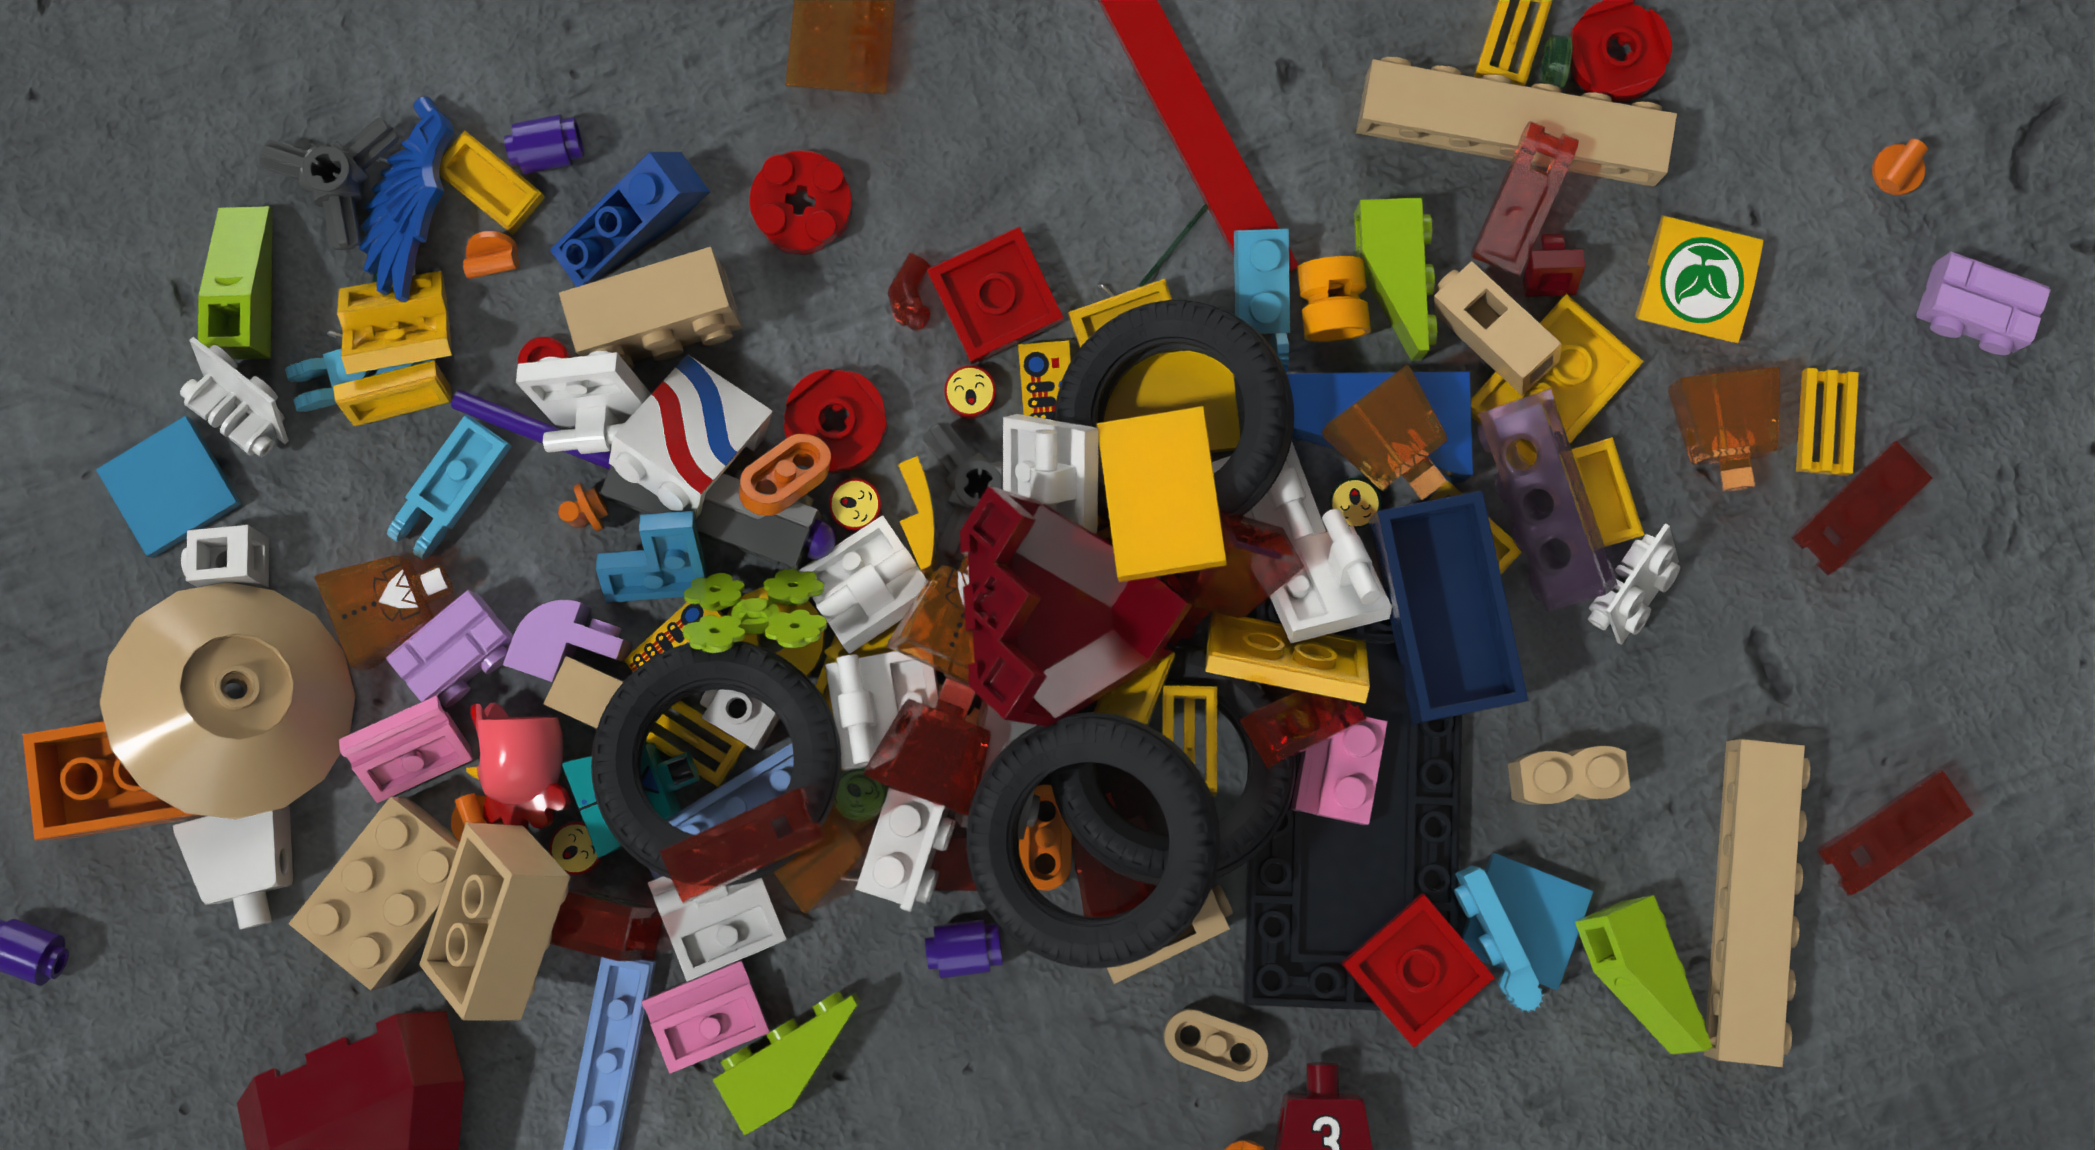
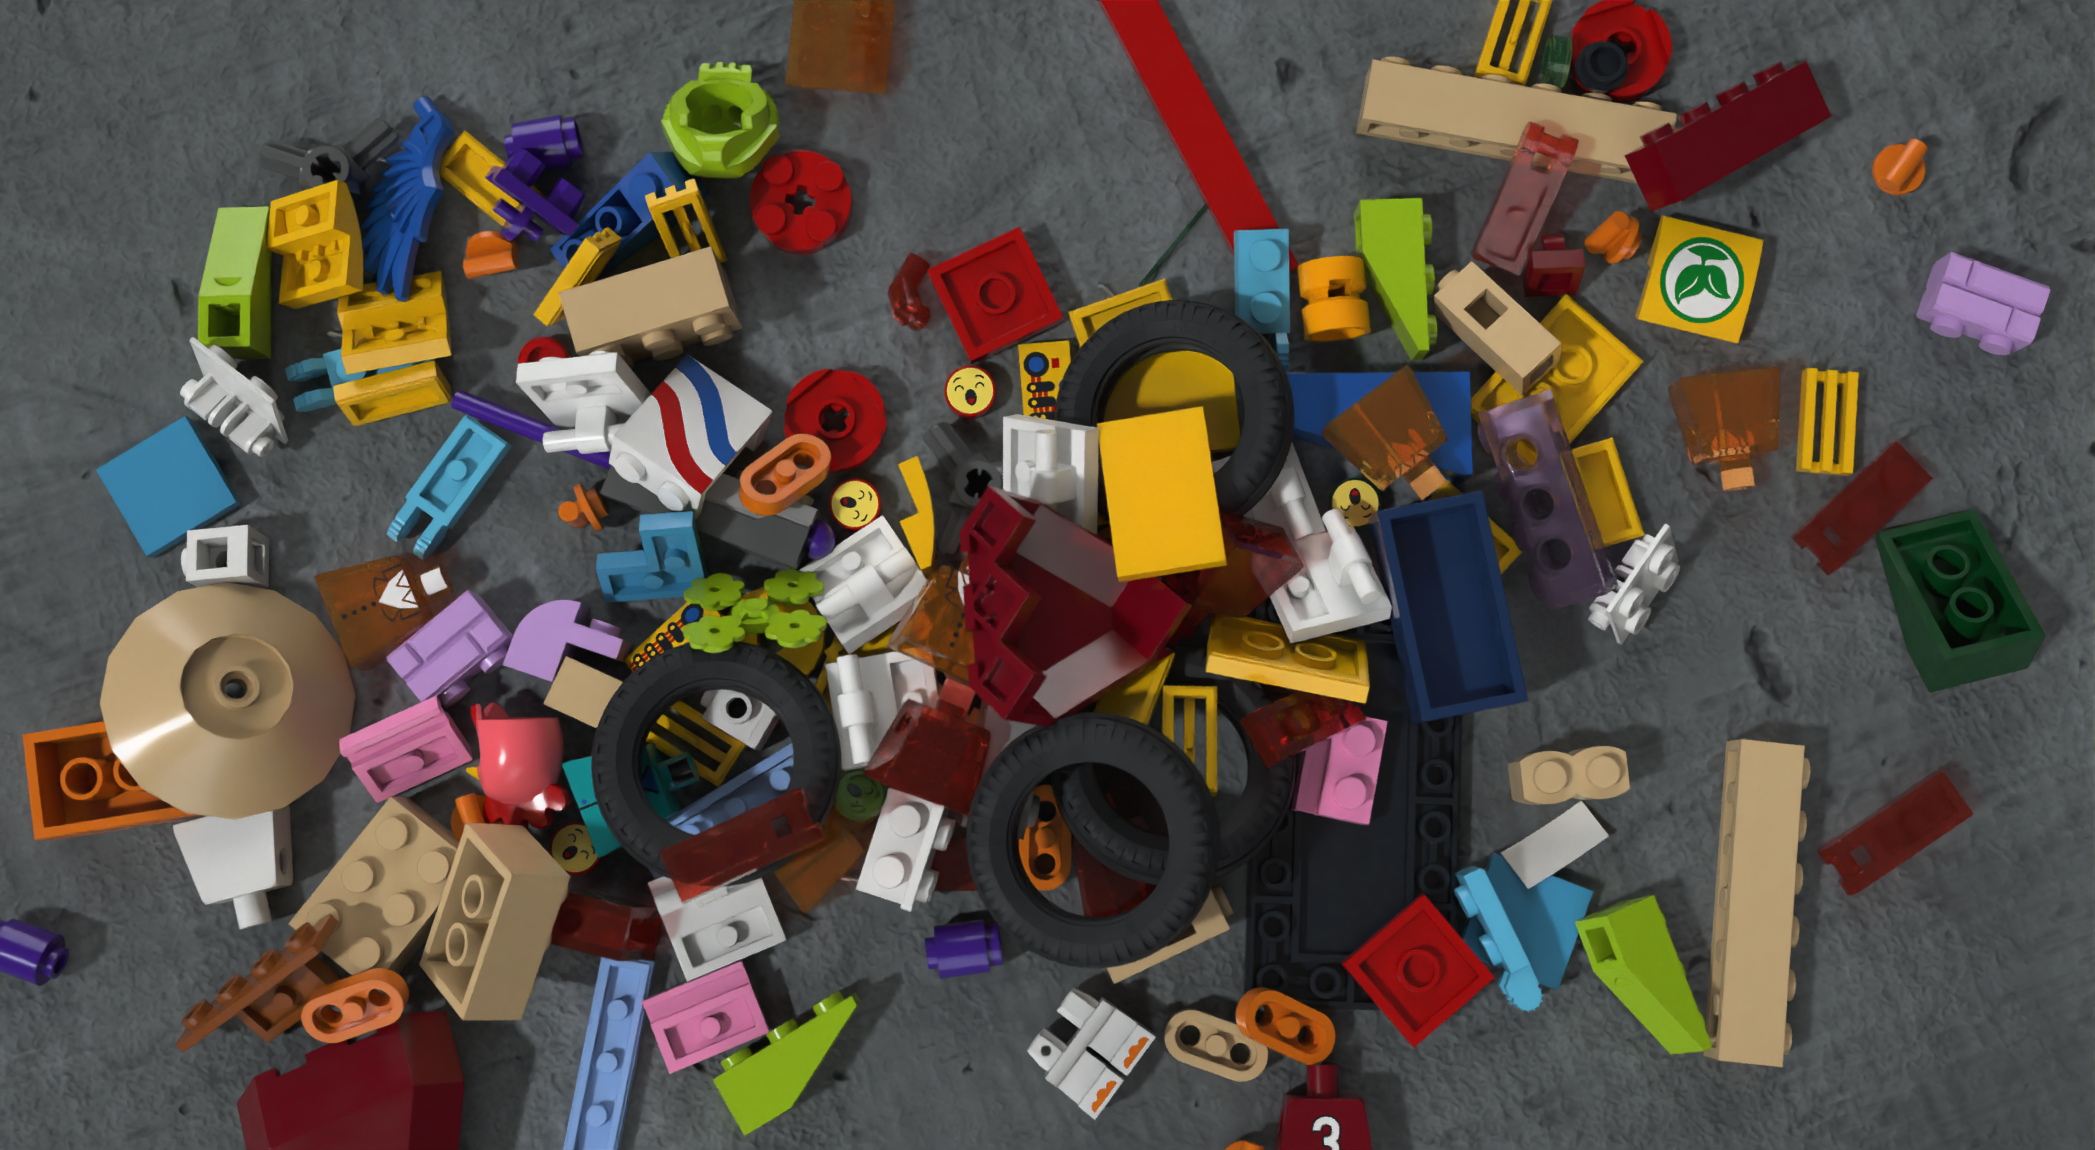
(272, 993): none -> dark orange bracket
(318, 244): none -> yellow slope
(360, 1005): none -> orange plate
(516, 181): none -> dark purple hips
(581, 270): none -> yellow tile
(676, 201): none -> yellow tile
(721, 122): none -> lime helmet
(1076, 1068): none -> white hips
(1282, 1023): none -> orange plate
(1555, 845): none -> white sticker
(1601, 67): none -> black plate
(1615, 238): none -> orange plate
(1727, 136): none -> dark red brick
(1957, 601): none -> dark green slope

